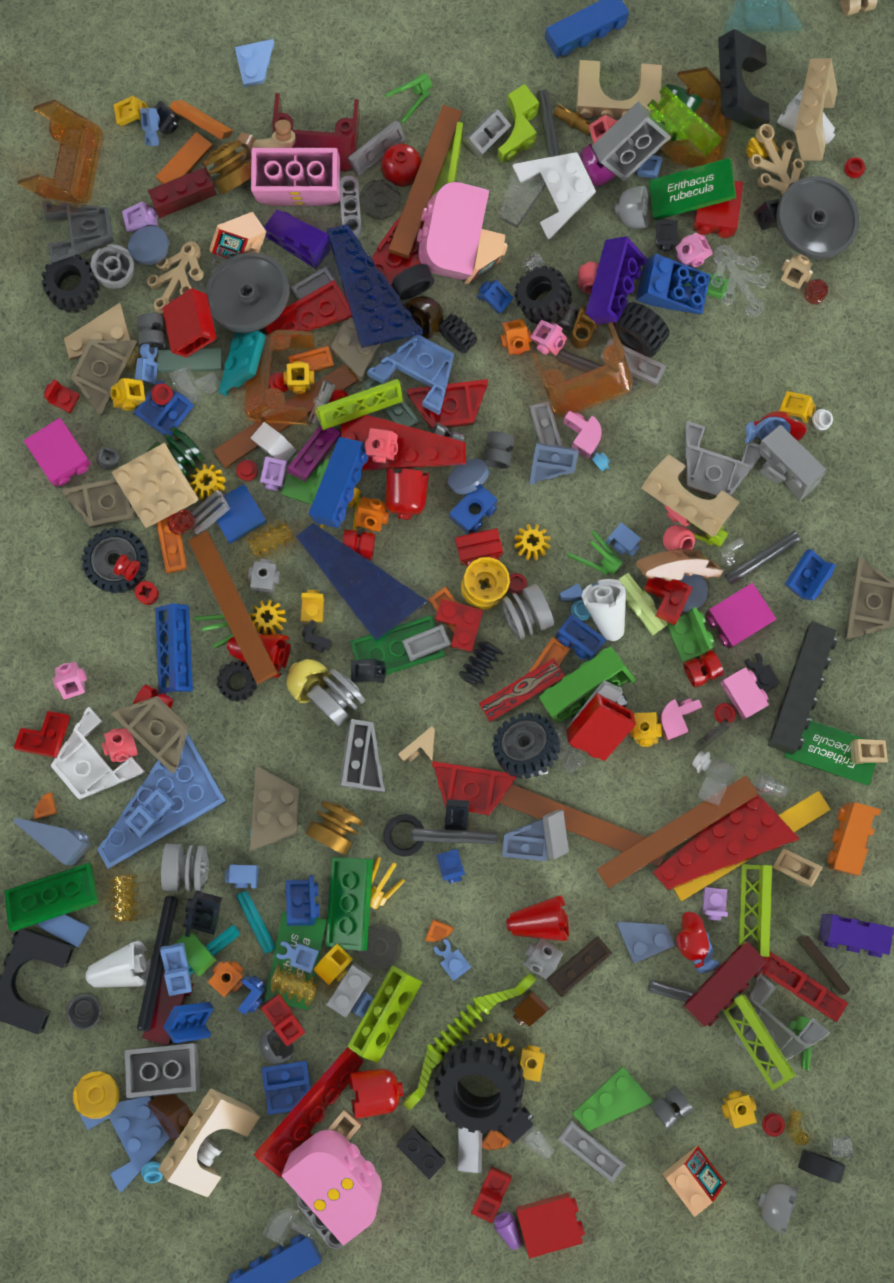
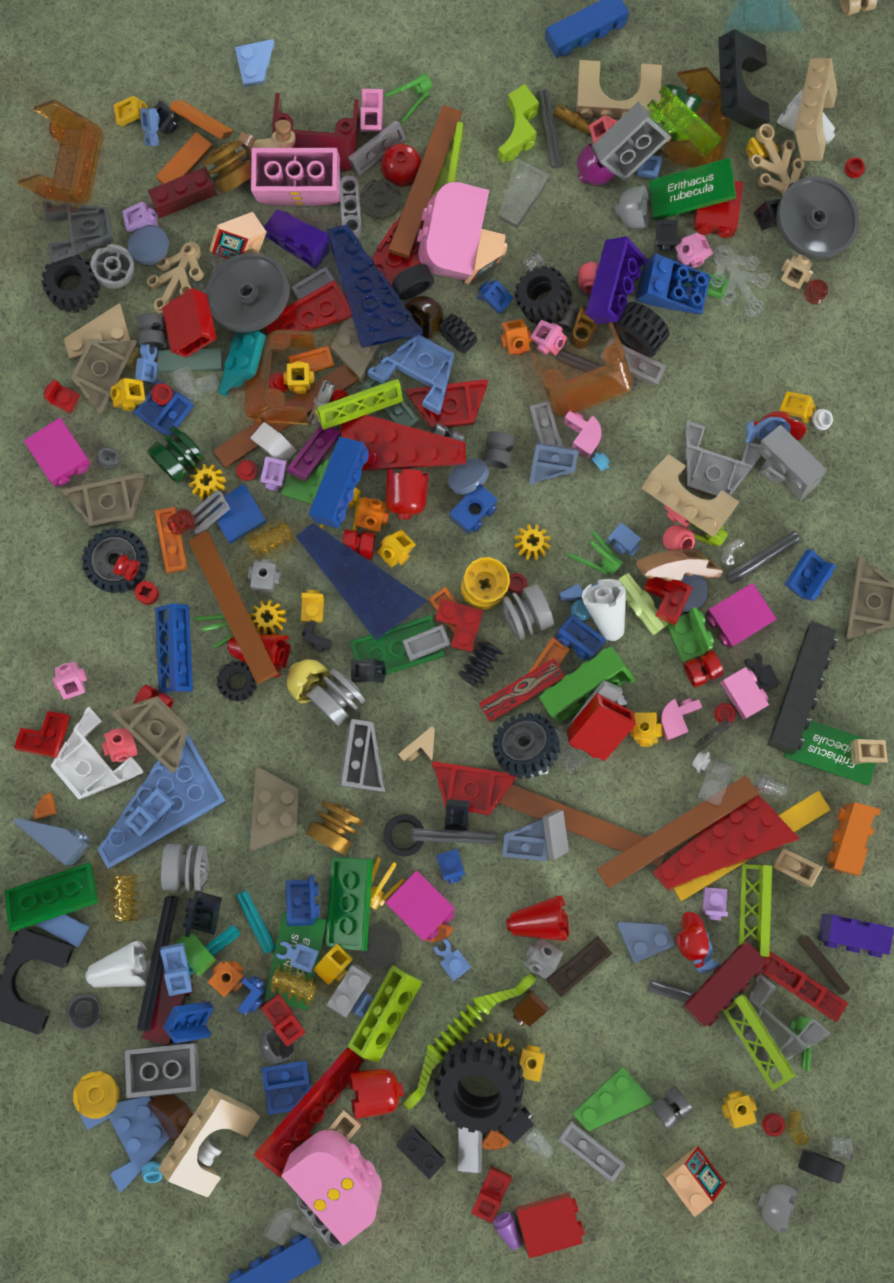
(155, 485): tan plate -> none
(242, 875): medium blue brick -> none
(372, 110): none -> bright pink brick
(381, 445): coral brick -> none
(396, 548): none -> yellow brick
(421, 906): none -> dark pink brick
(478, 545): red brick -> none
(486, 133): light grey brick -> none
(566, 182): white wing -> none

